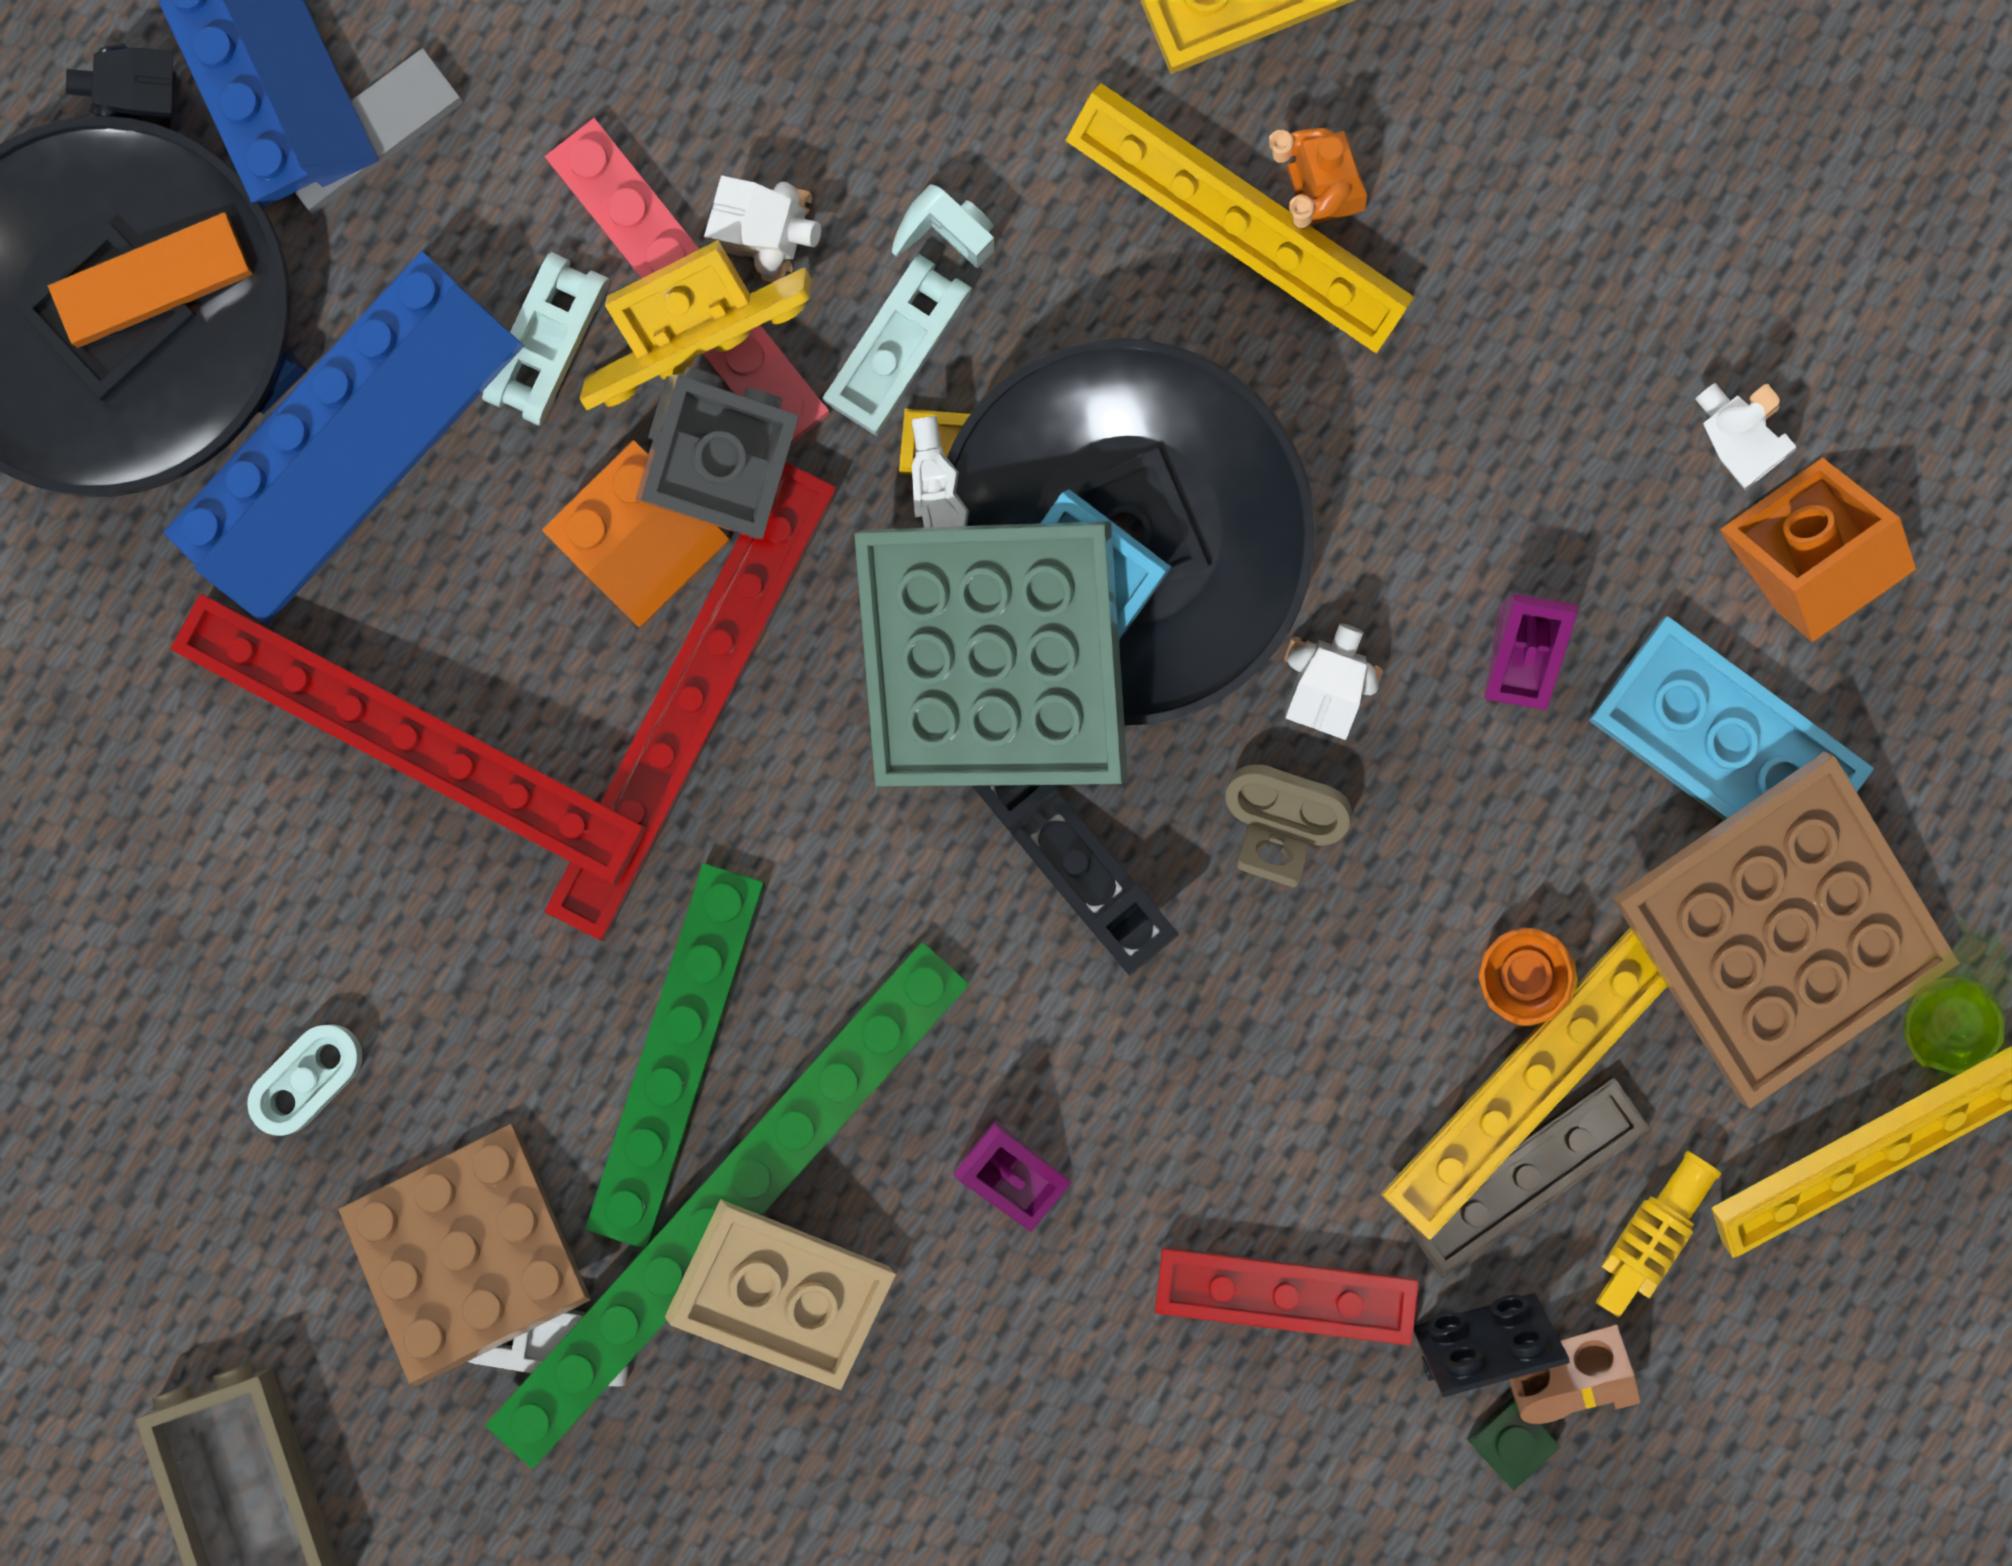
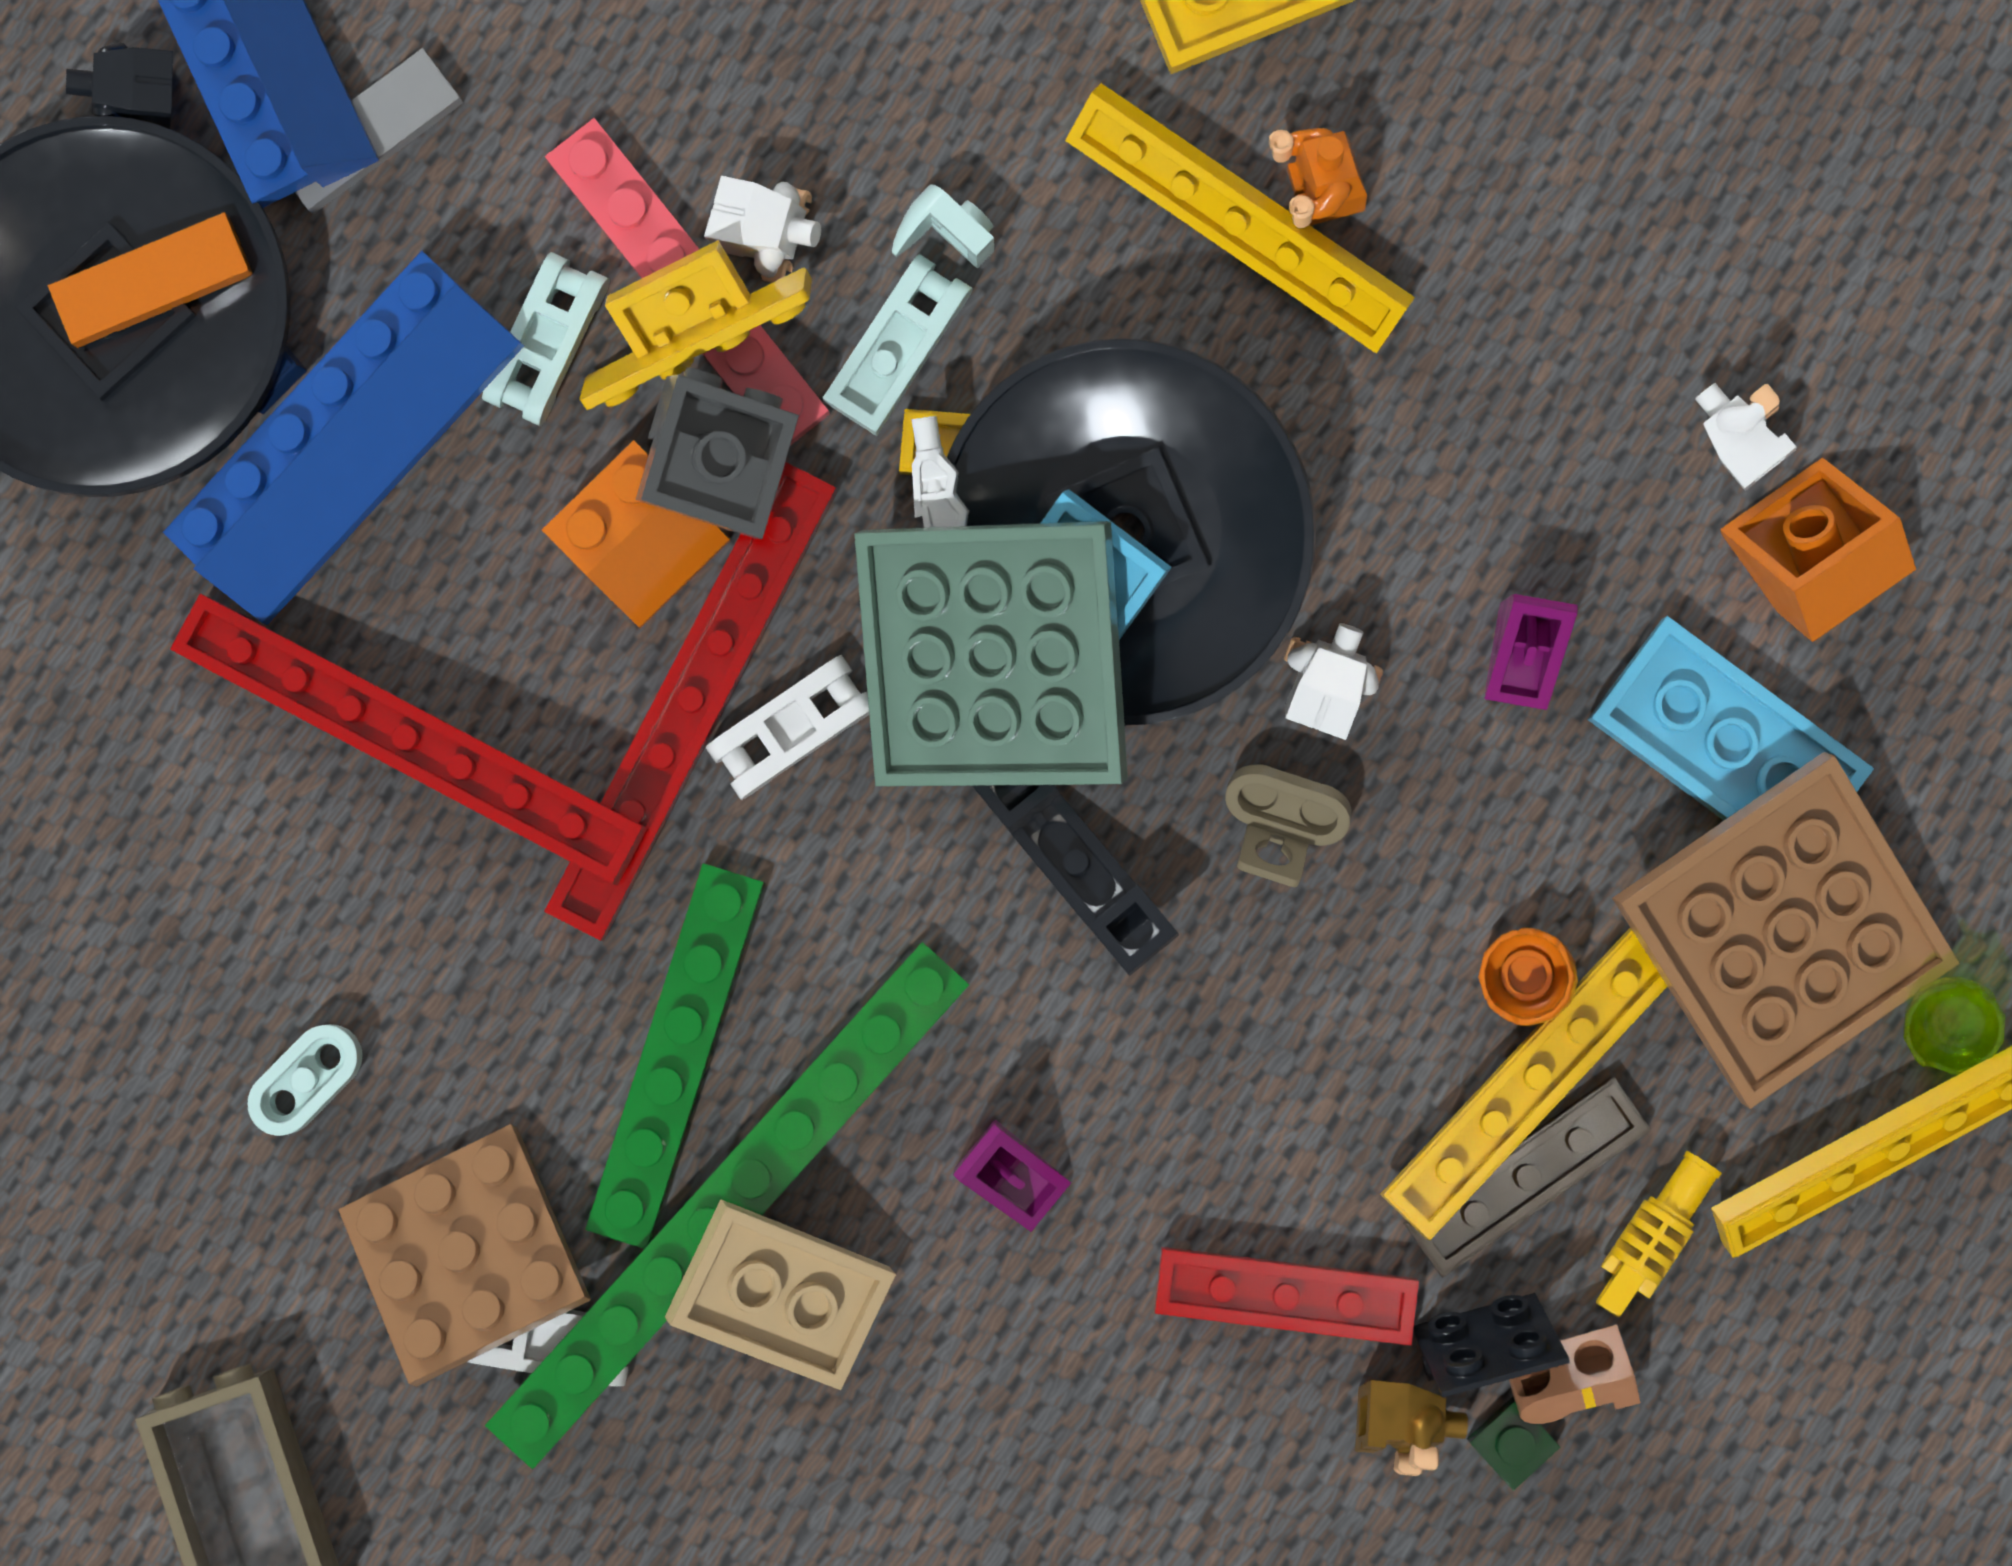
(790, 727): none -> white plate
(1408, 1421): none -> pearl gold piece

